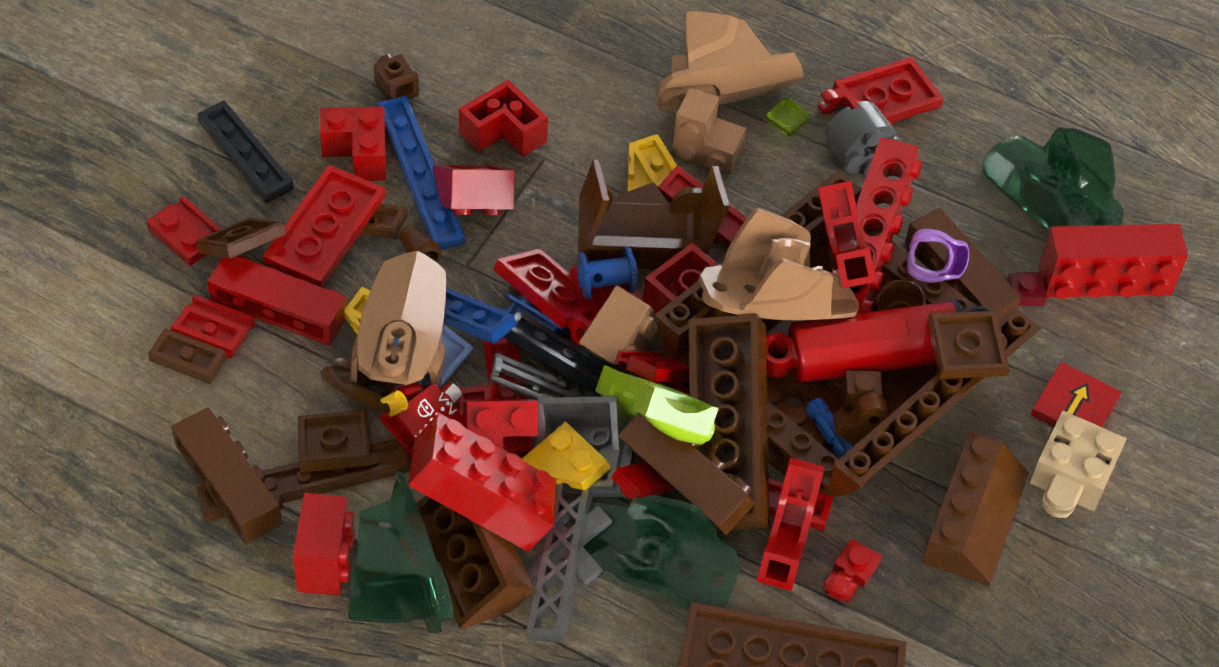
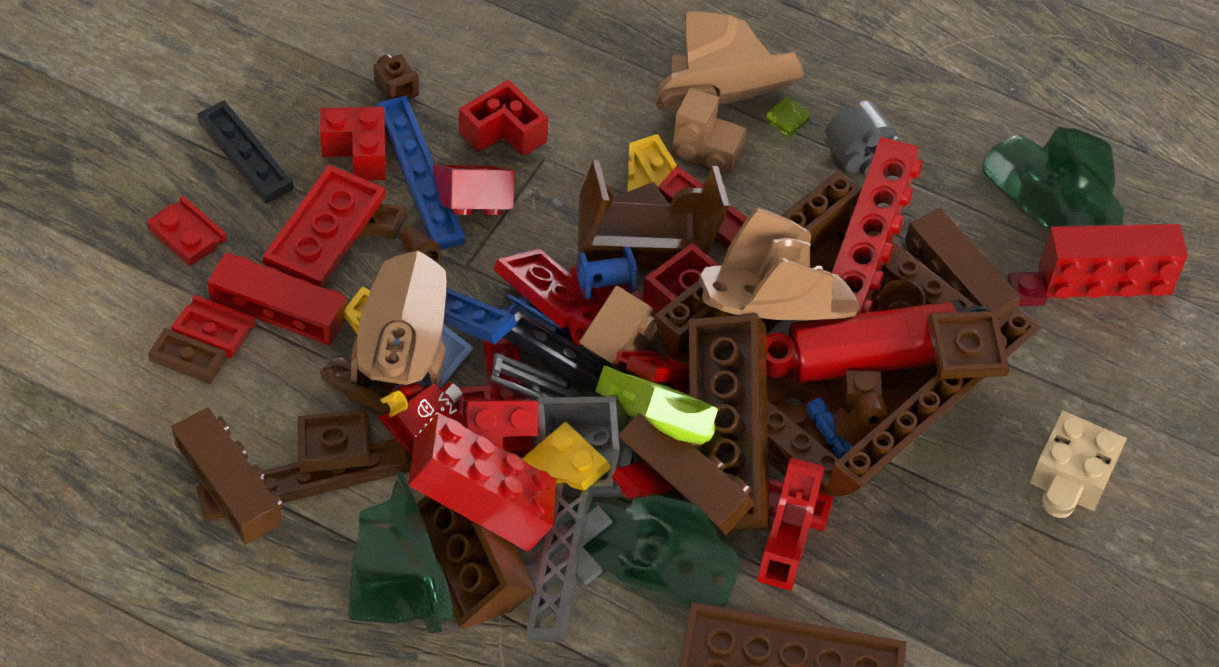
(240, 237): reddish brown tile -> none
(323, 544): red brick -> none
(844, 235): red arch -> none
(851, 570): red plate -> none
(895, 88): red tile -> none
(955, 262): medium lavender piece -> none
(977, 510): reddish brown slope -> none
(1076, 394): red tile -> none

